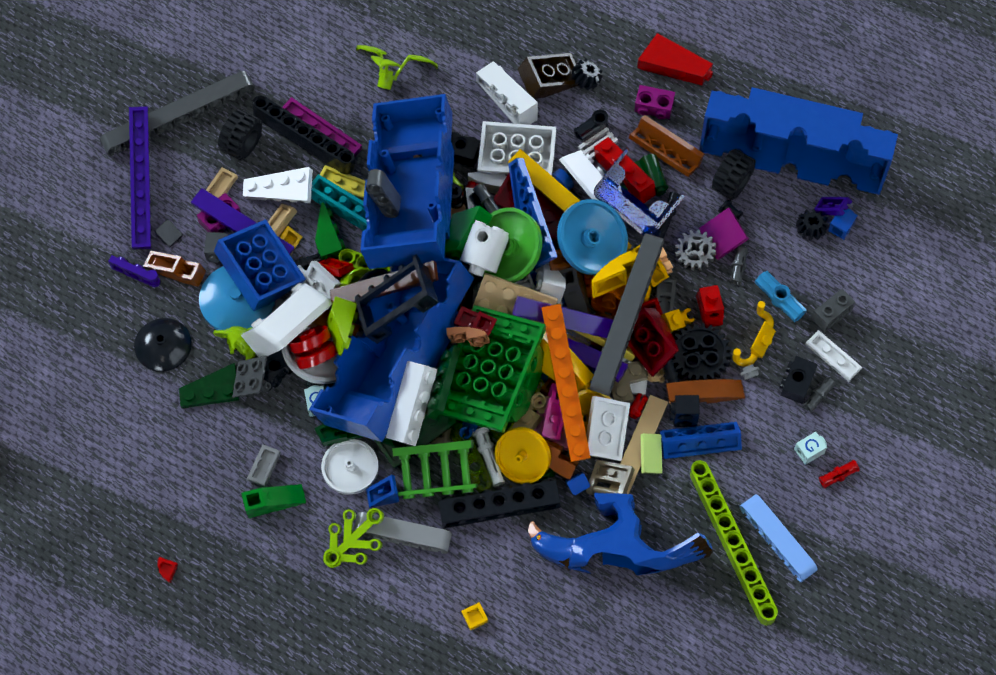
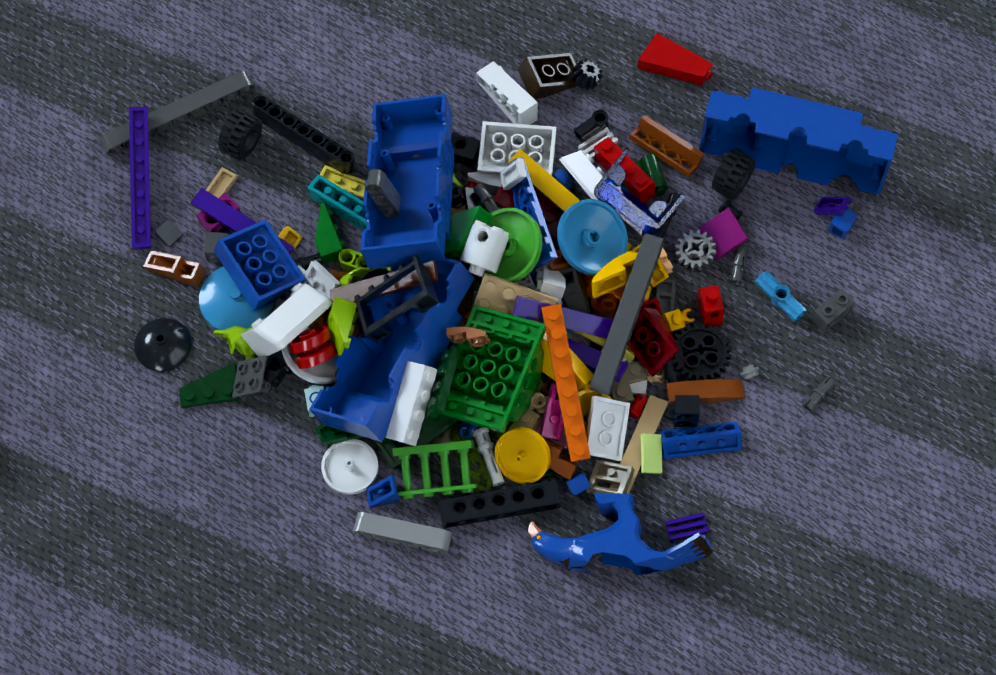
(134, 271): dark purple plate -> none
(166, 568): red tile -> none
(263, 466): light grey plate -> none
(272, 499): green slope -> none
(281, 218): tan tile -> none
(286, 185): white wing -> none
(322, 125): magenta plate -> none
(337, 267): red plate -> none
(351, 540): lime plant -> none
(386, 76): lime plant -> none
(474, 616): yellow plate -> none
(476, 320): dark red slope -> none
(513, 174): none -> white tile
(655, 98): magenta brick -> none
(704, 530): none -> dark purple tile
(733, 551): lime beam -> none
(762, 340): yellow piece -> none
(779, 537): light blue beam -> none
(805, 224): black gear -> none
(805, 371): black brick -> none
(811, 447): light aqua brick -> none
(833, 355): white tile -> none
(839, 474): red pin -> none

